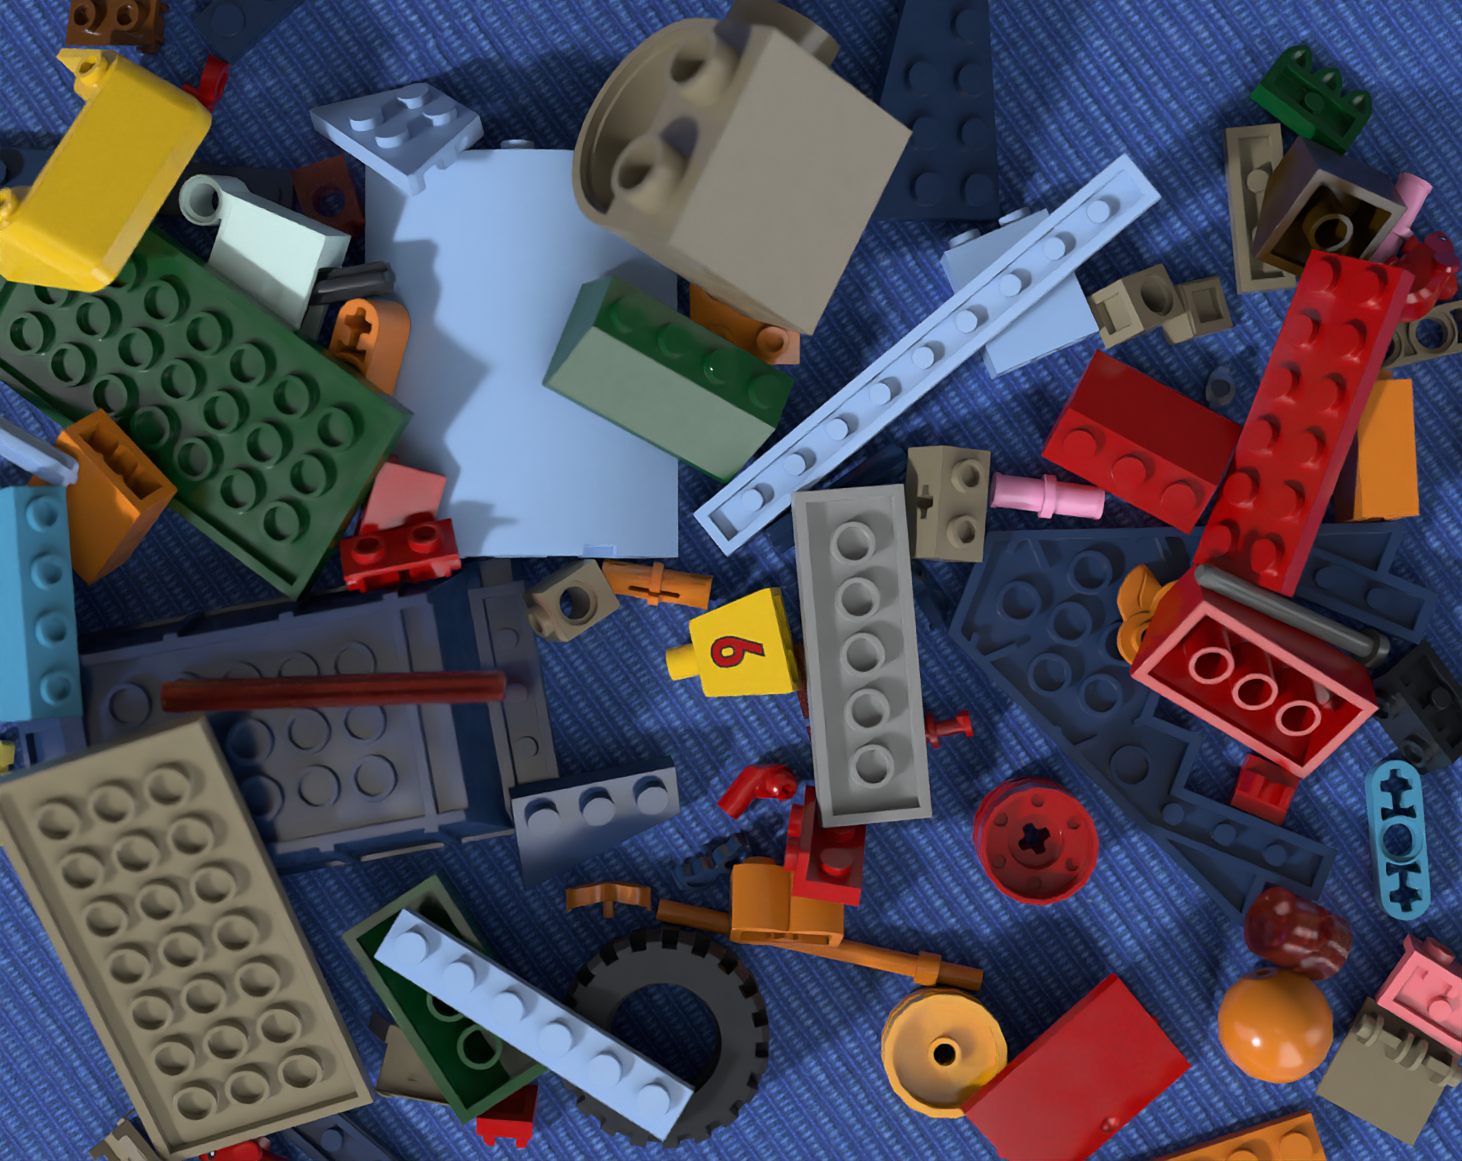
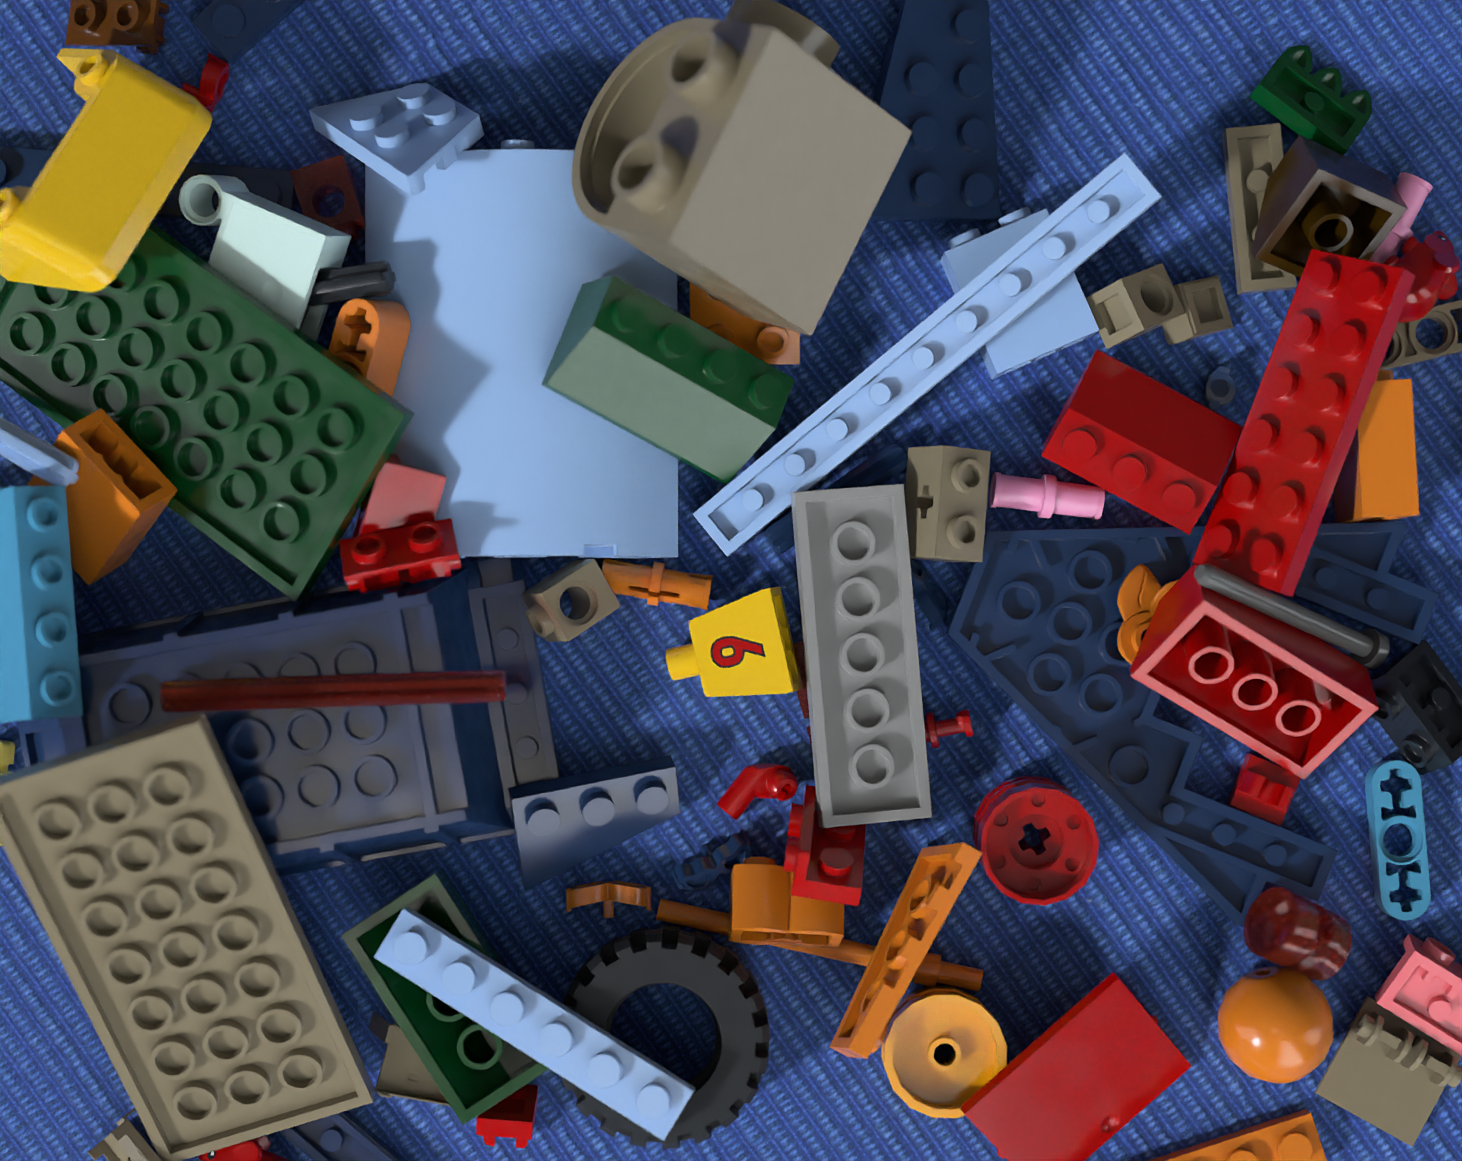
(912, 927): none -> orange wing

